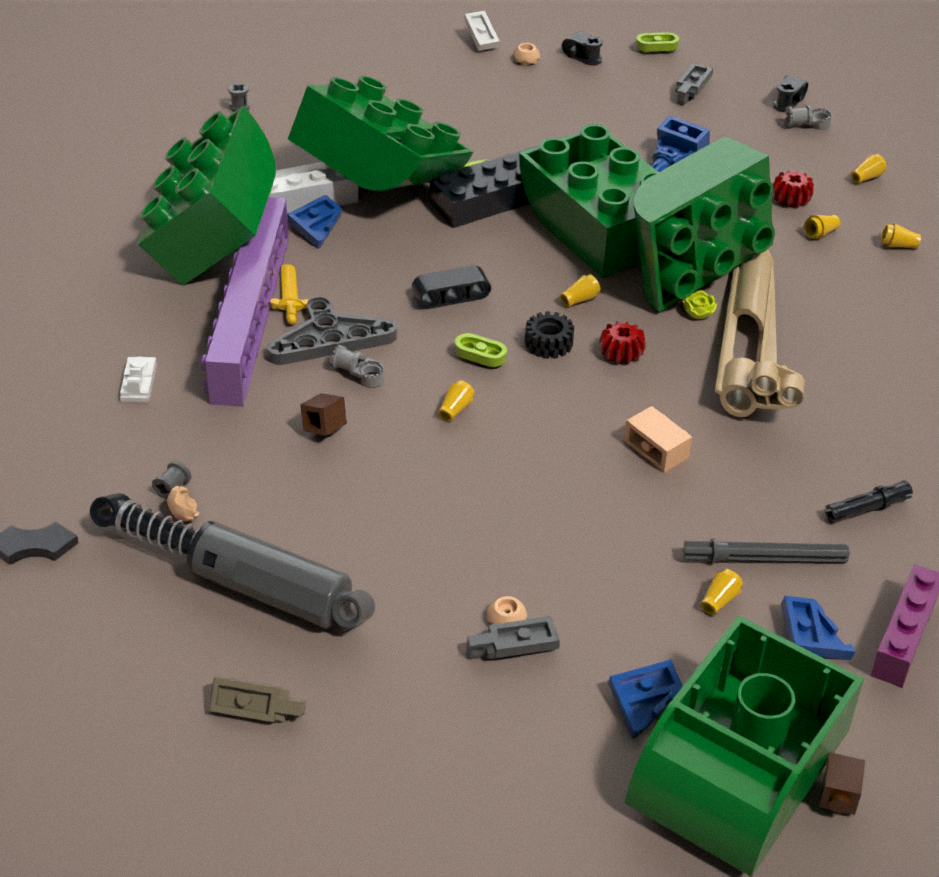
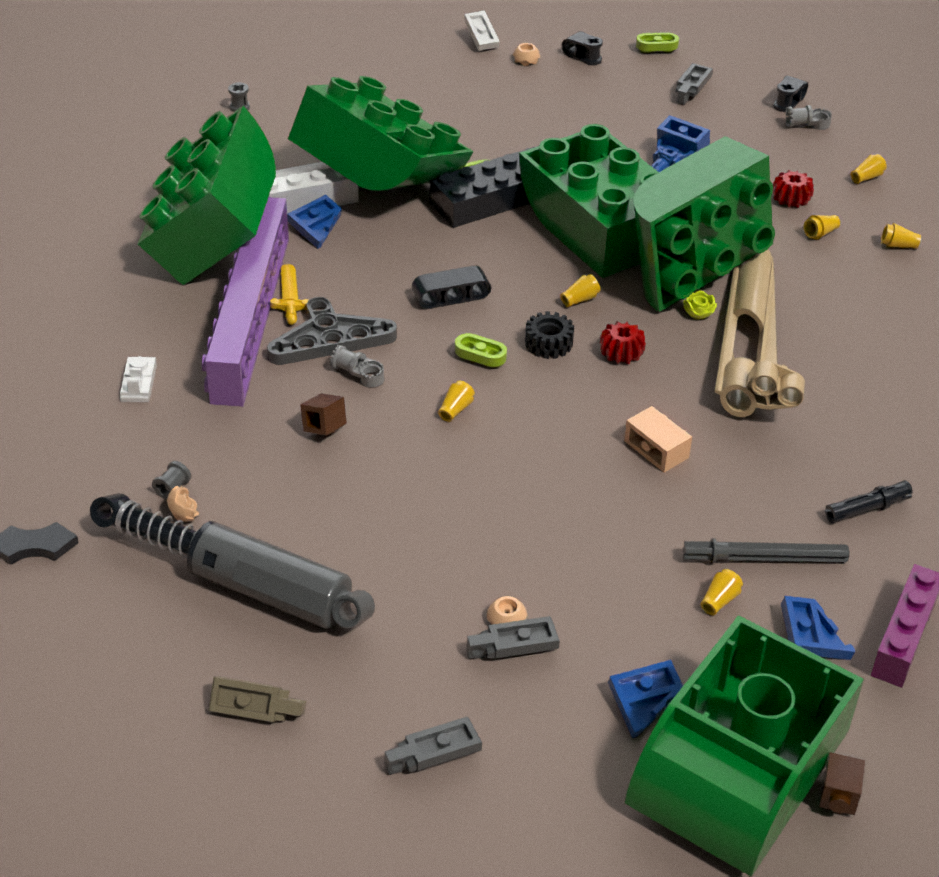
(433, 746): none -> dark grey hinge

